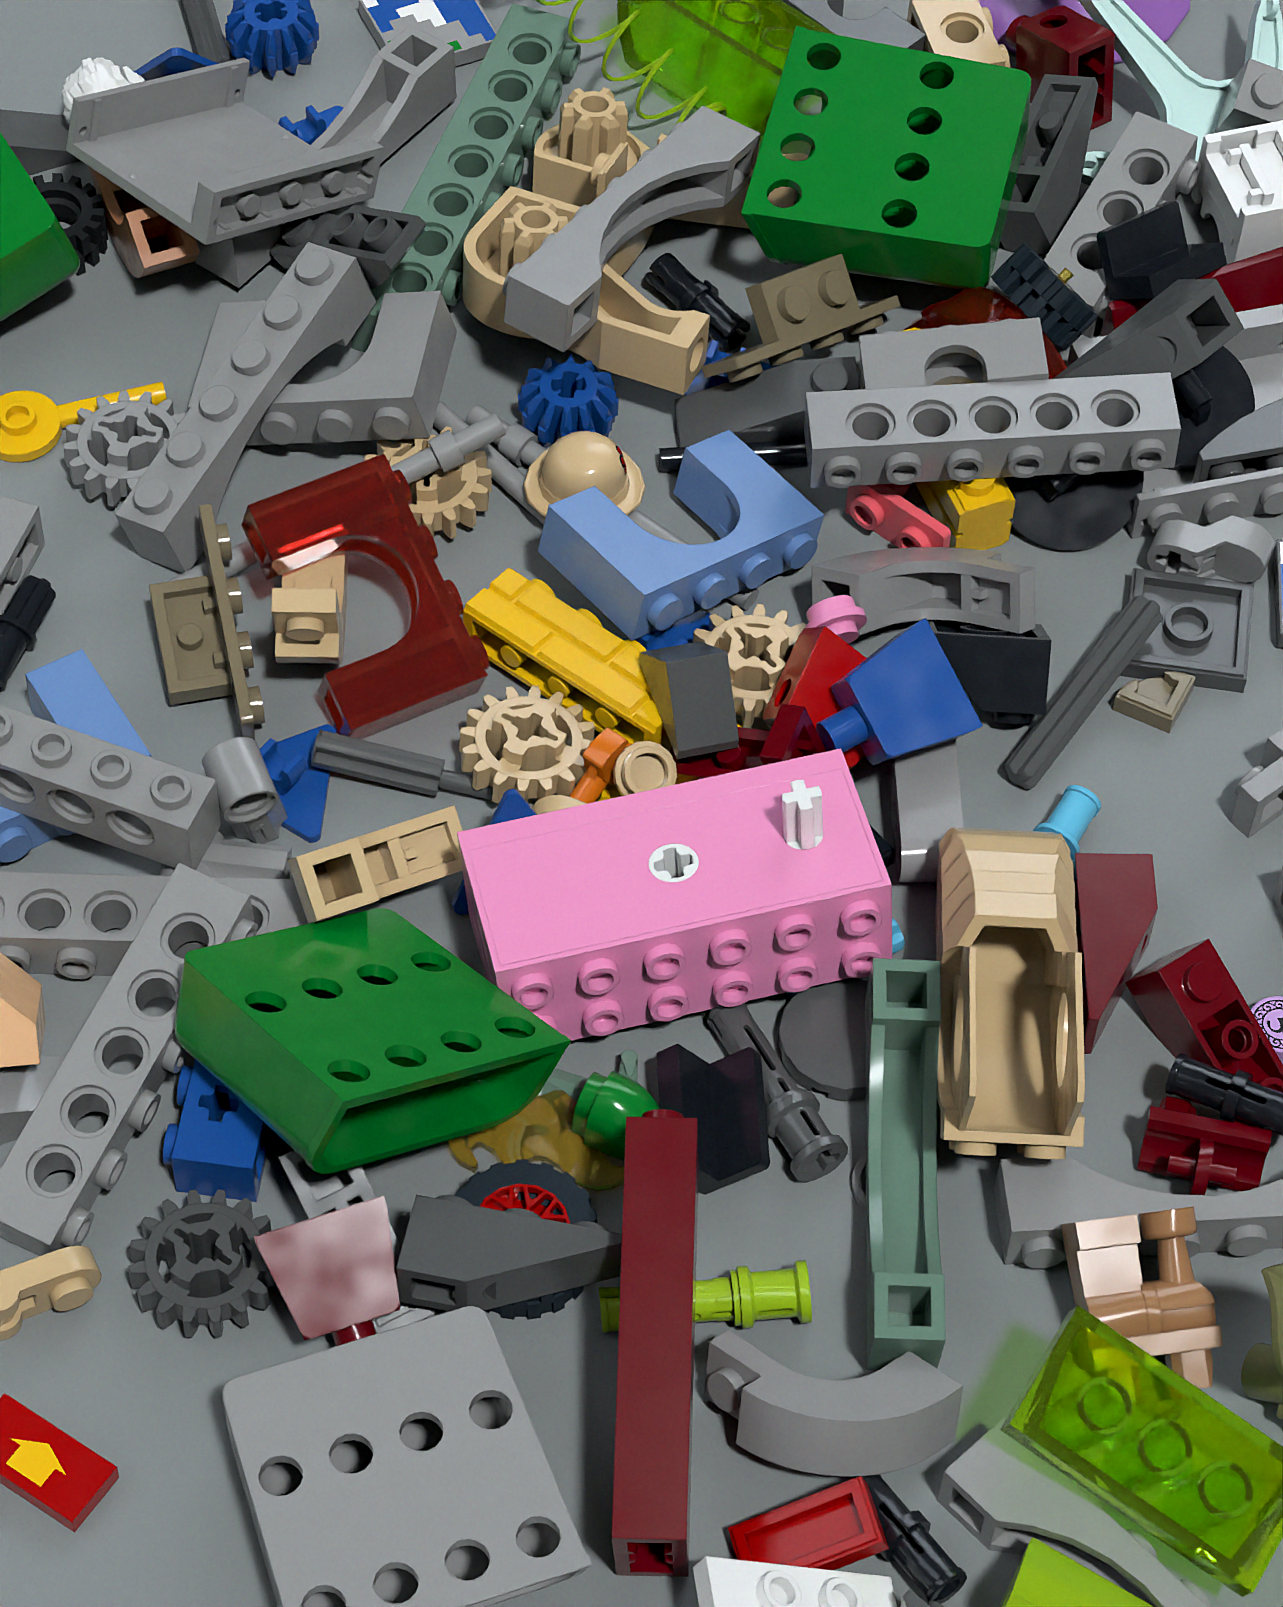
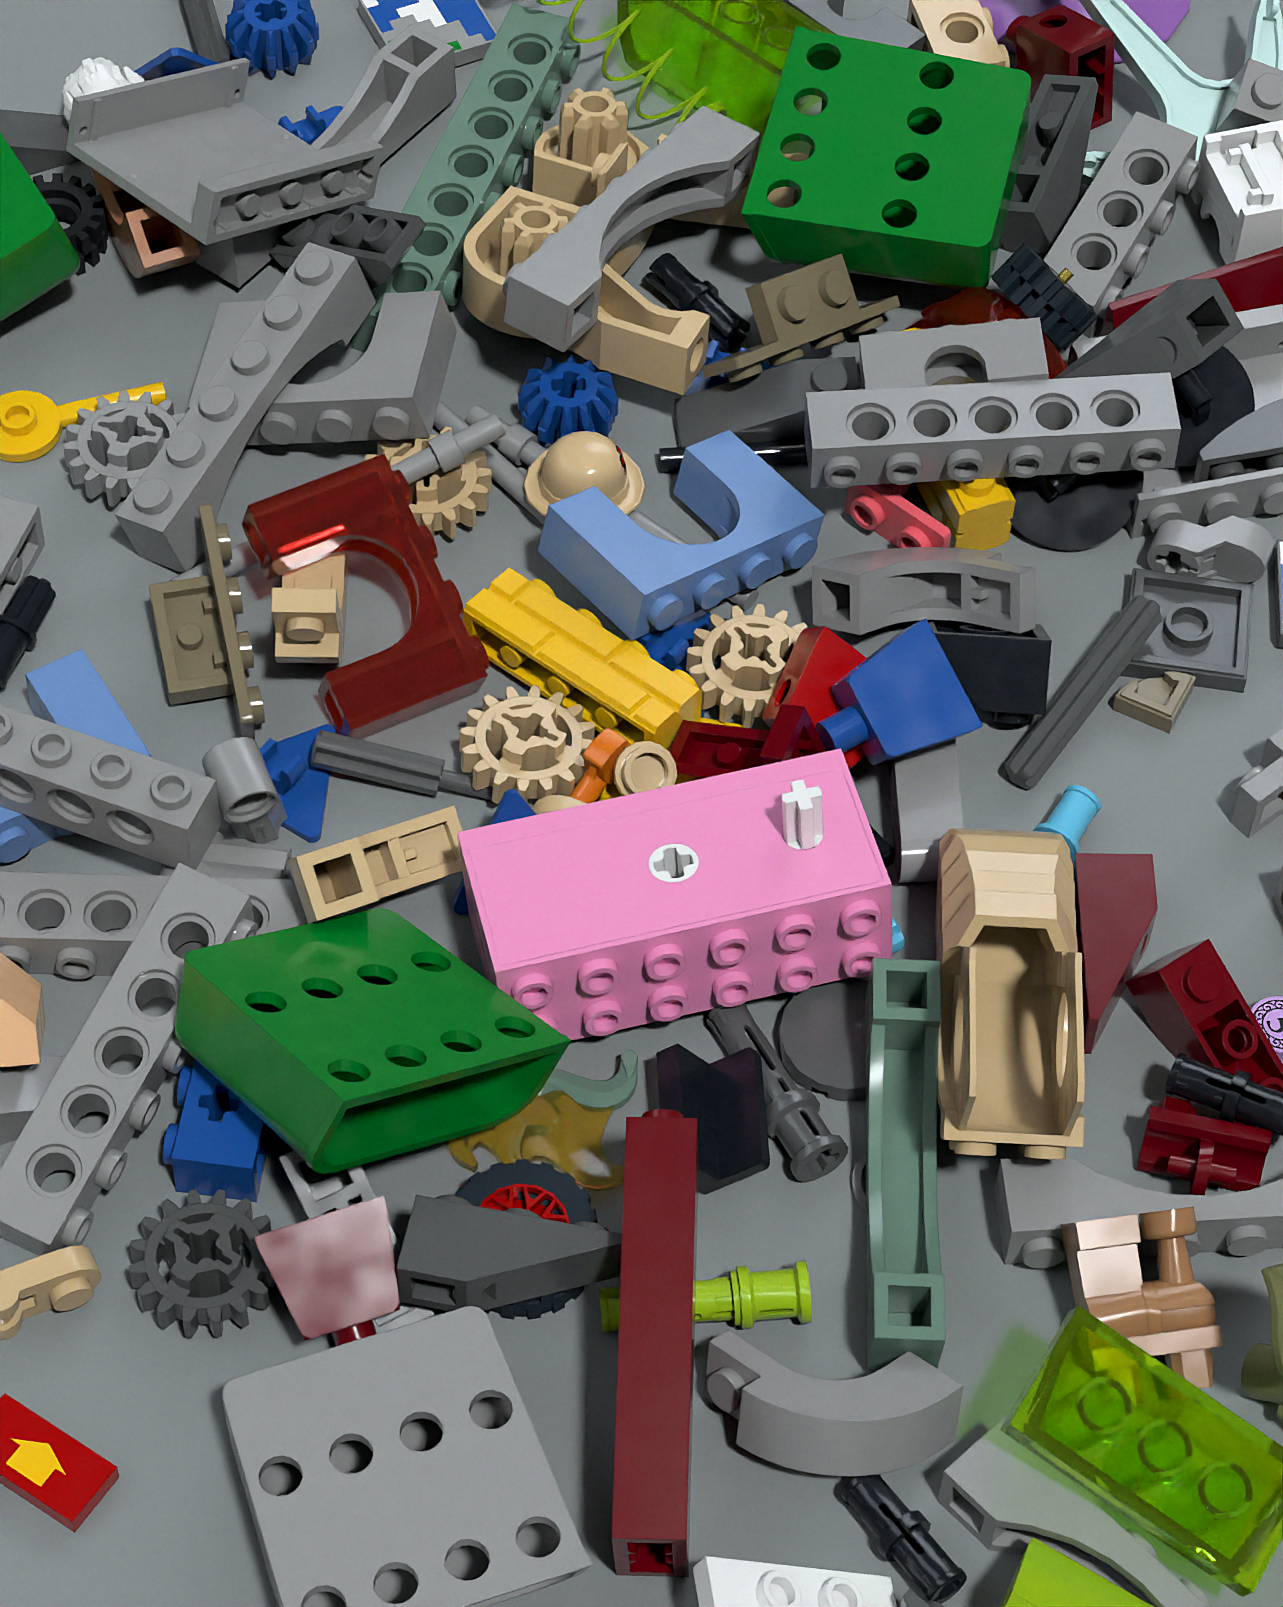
(604, 1108): green piece -> none
(693, 697): dark grey slope -> none
(816, 1531): red tile -> none
(839, 616): bright pink plate -> none
(1152, 253): black panel -> none

